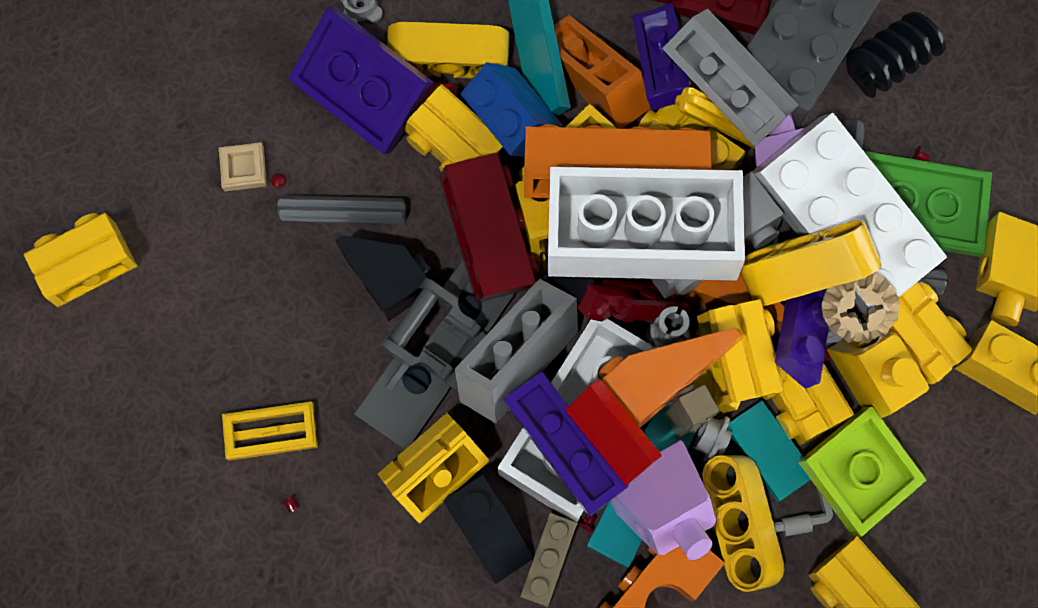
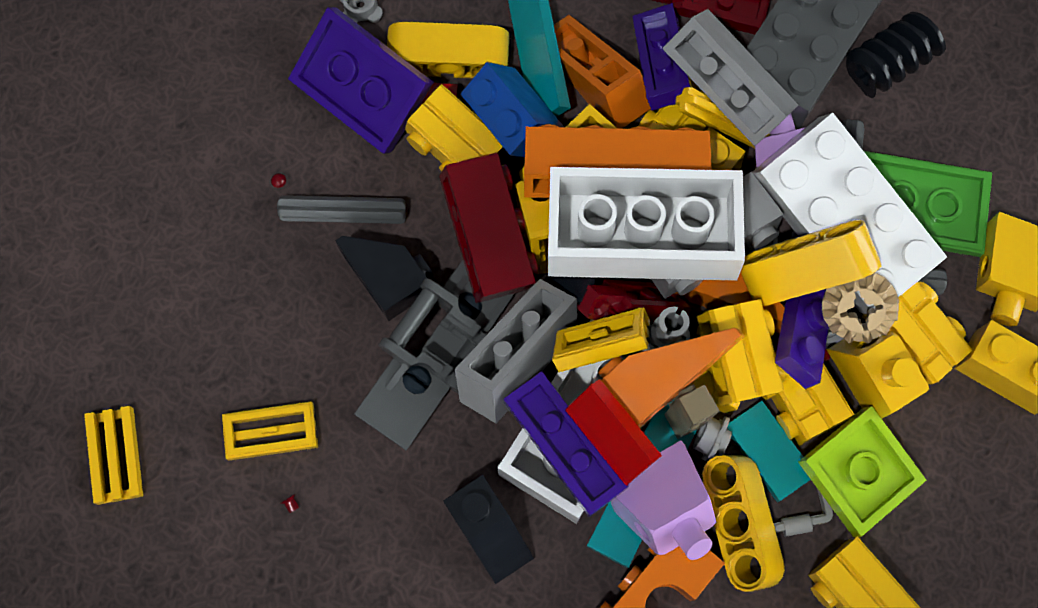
(79, 258): yellow brick -> none
(95, 455): none -> yellow tile
(242, 166): tan tile -> none
(433, 467): yellow brick -> none
(548, 560): dark tan piece -> none
(587, 523): dark red piece -> none
(601, 339): none -> yellow tile
(920, 155): dark red piece -> none

